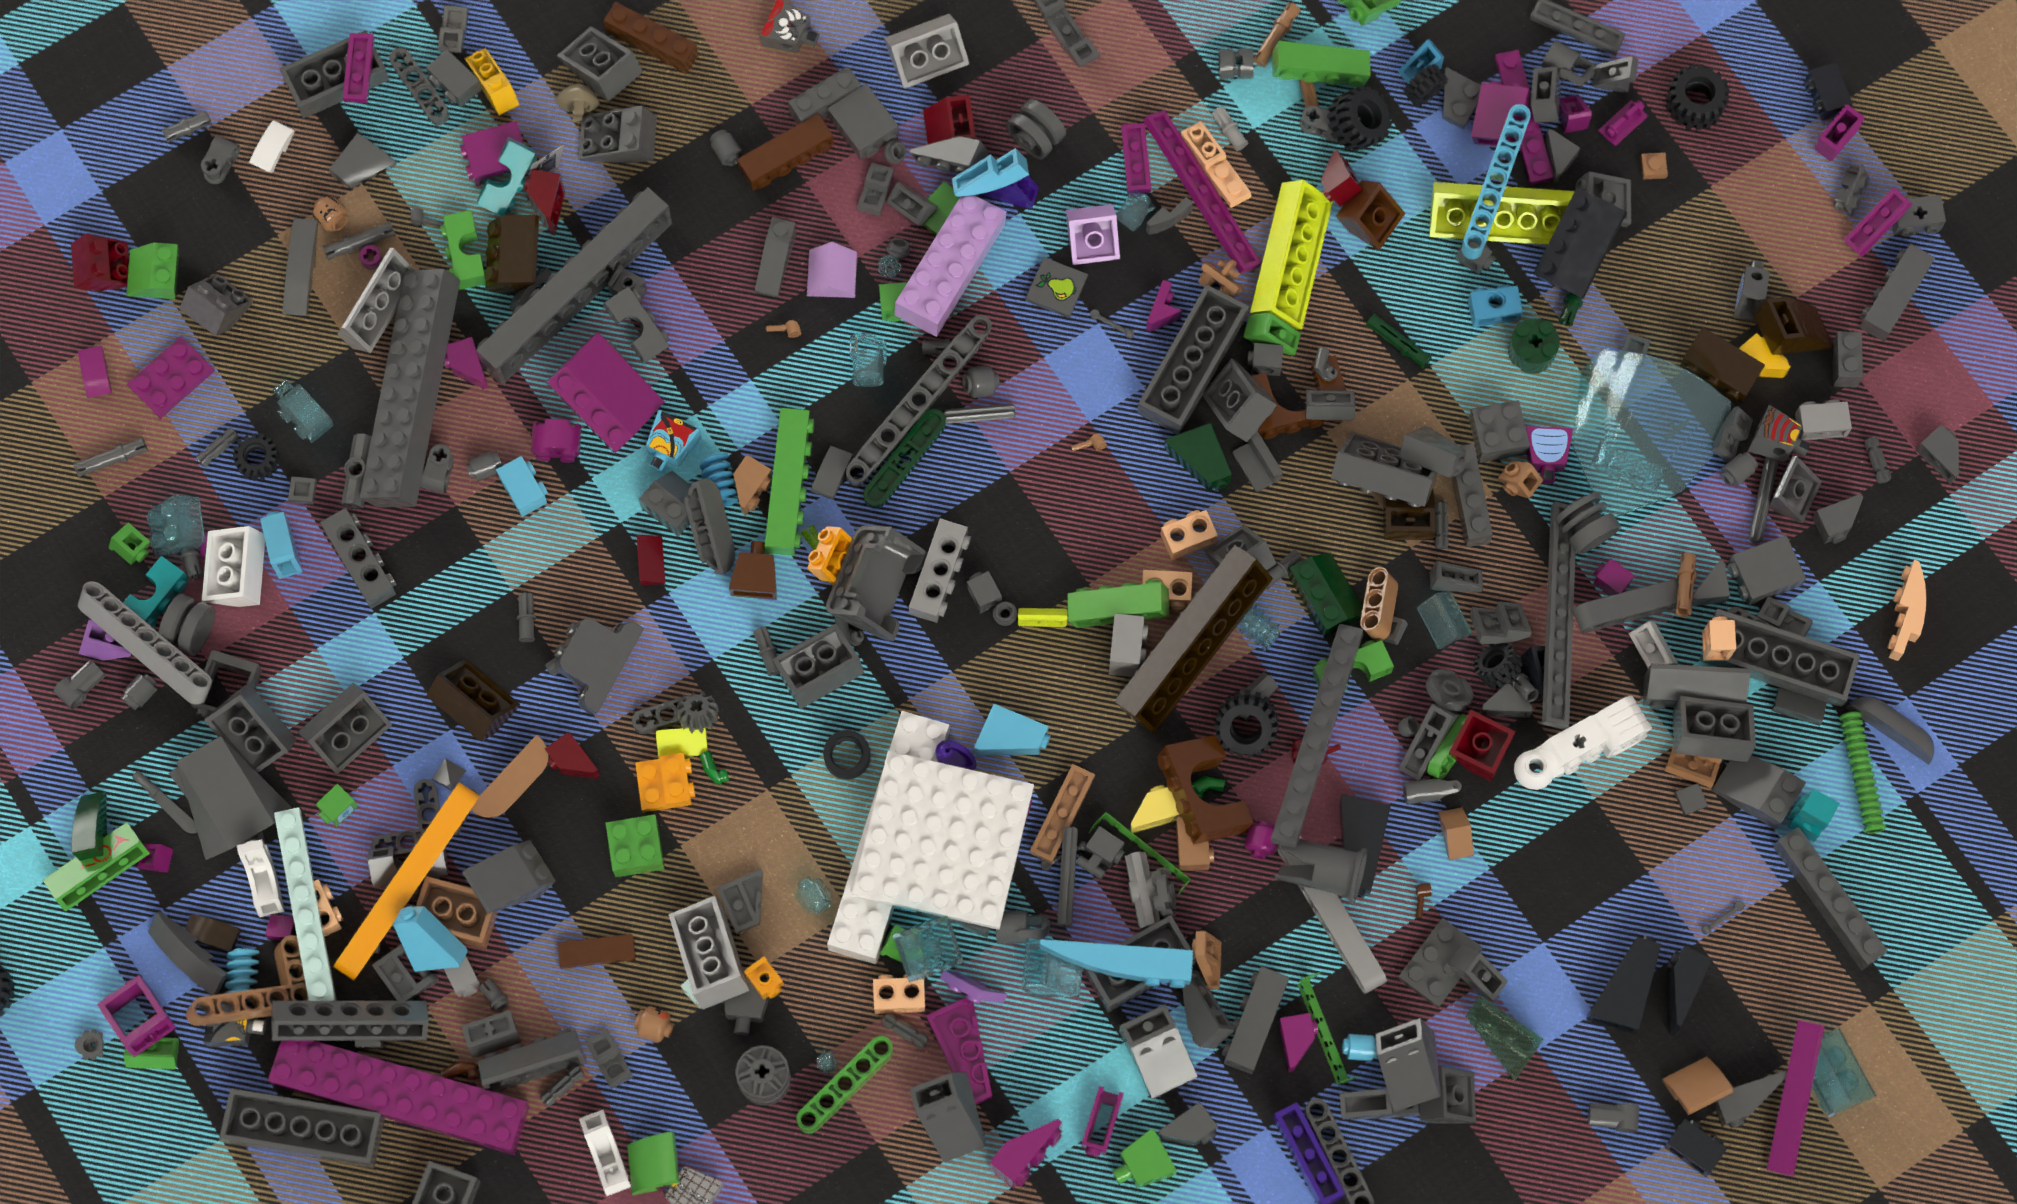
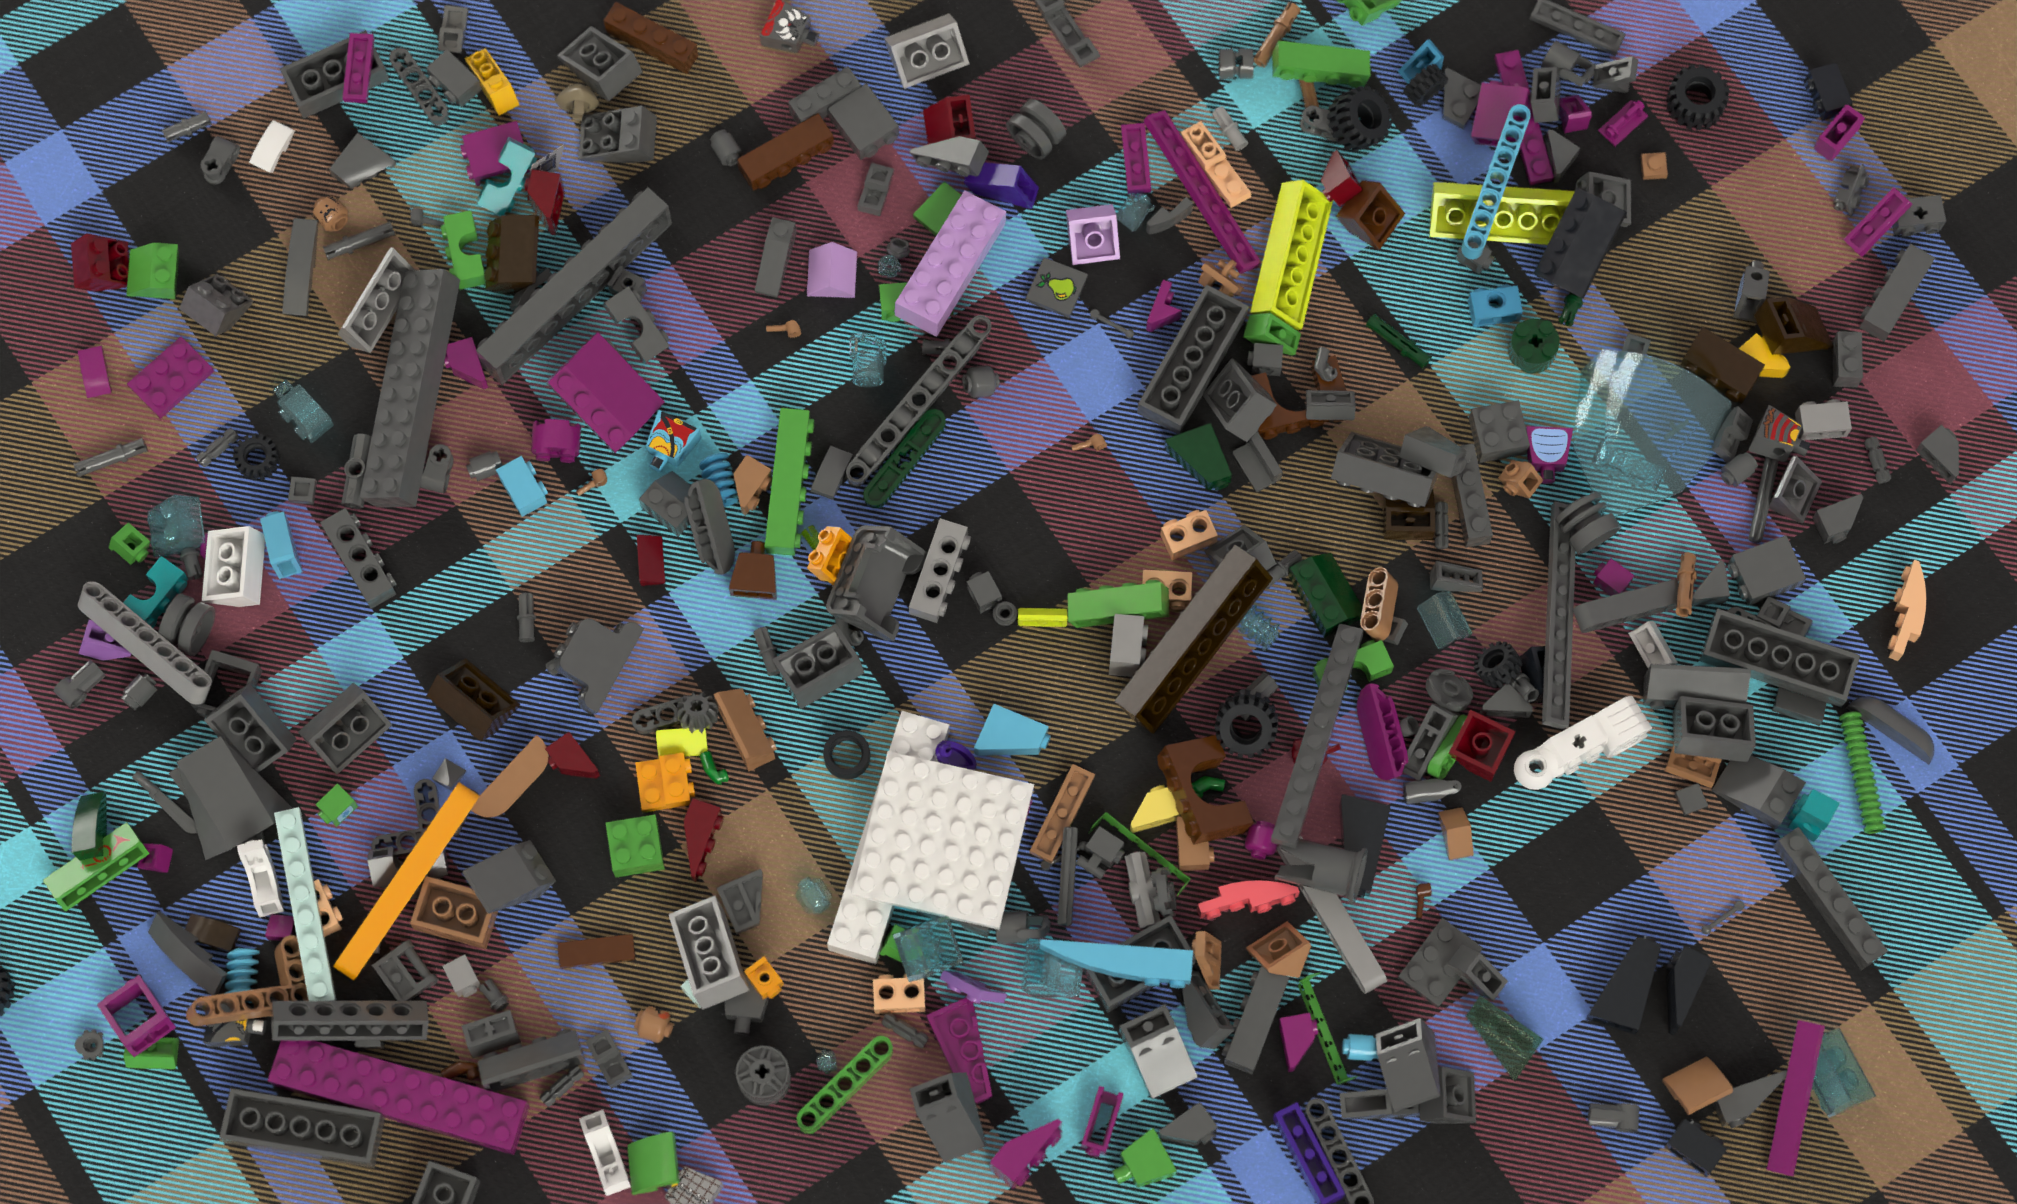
(364, 255): magenta bush -> none
(427, 940): medium azure slope -> none
(599, 479): none -> medium nougat hand
(700, 826): none -> dark red slope
(745, 727): none -> medium nougat slope
(898, 154): dark grey plate -> none
(911, 203): dark grey slope -> none
(980, 413): dark grey axle -> none
(991, 174): medium azure slope -> none
(1257, 894): none -> coral slope
(1281, 951): none -> medium nougat slope
(1381, 732): none -> magenta brick
(1500, 625): dark grey slope -> none
(1719, 639): light nougat brick -> none

